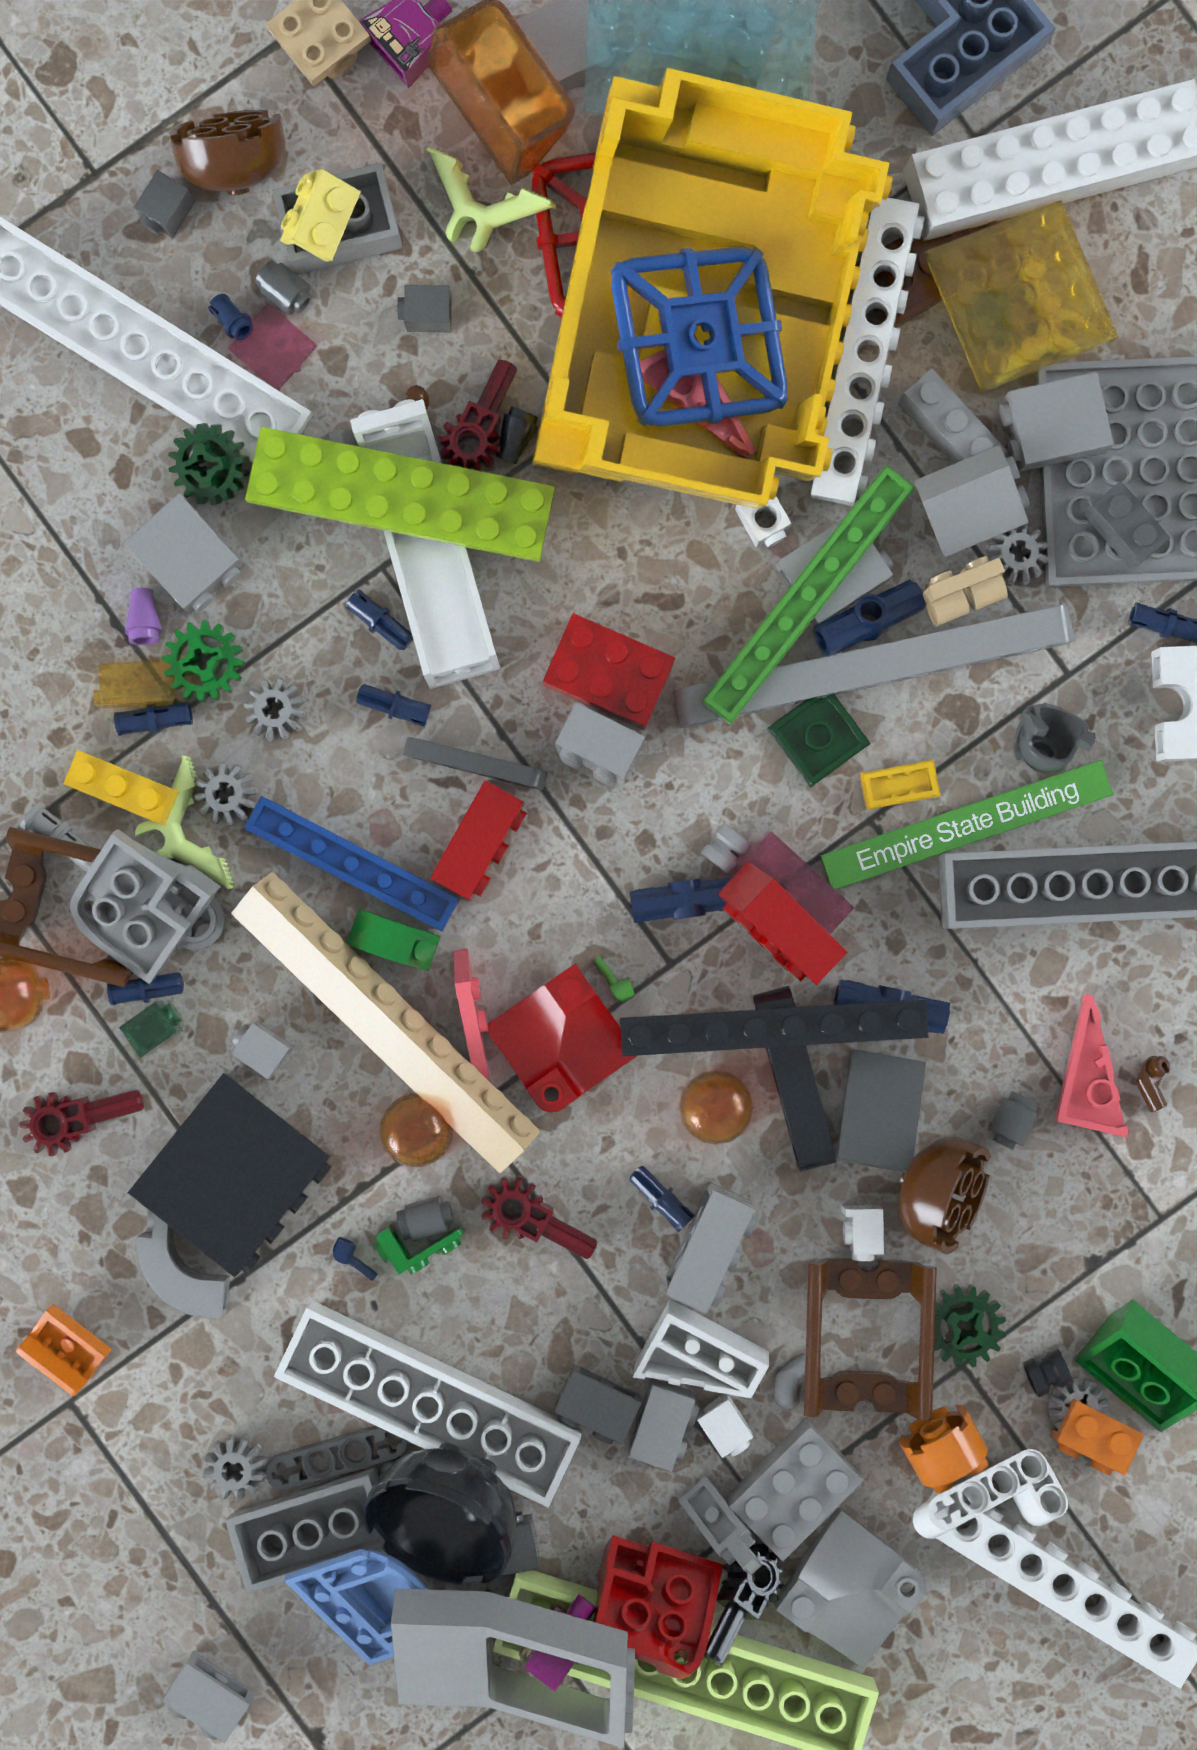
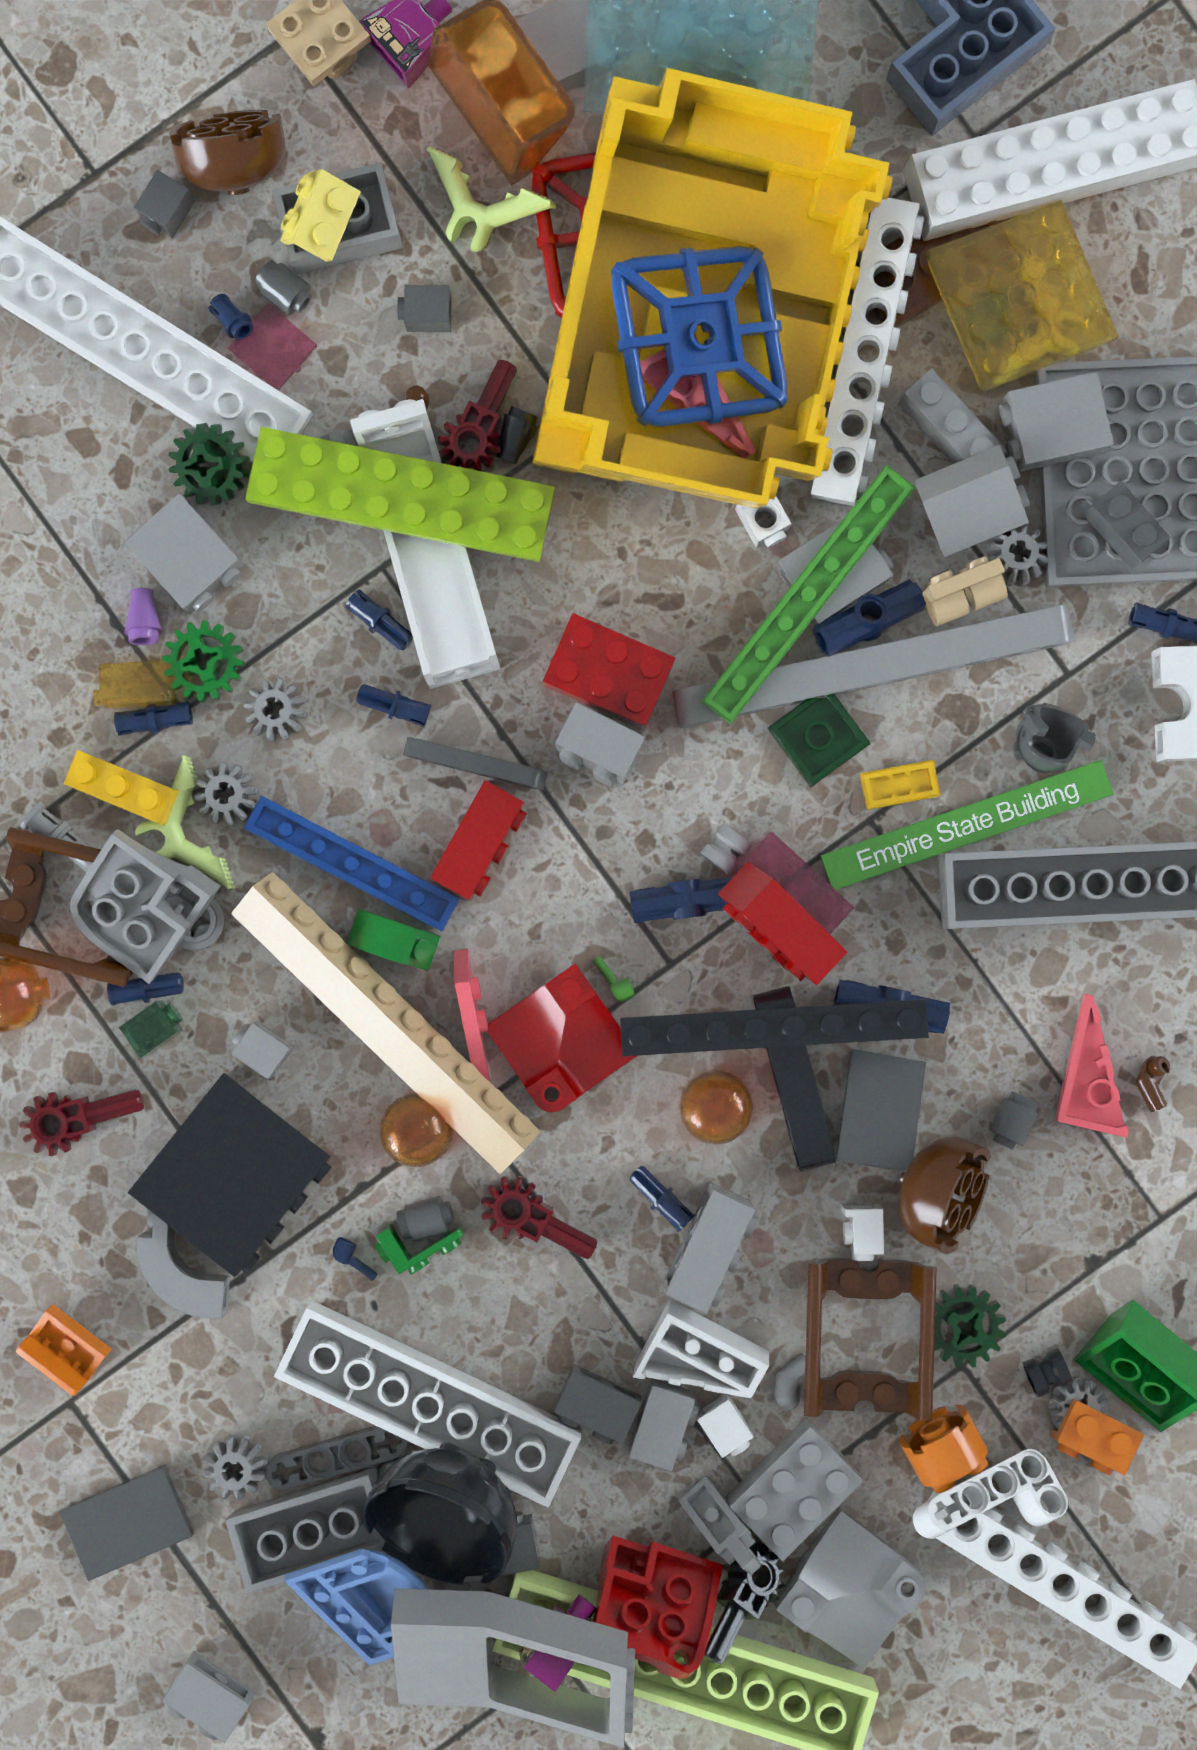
(126, 1522): none -> dark grey tile

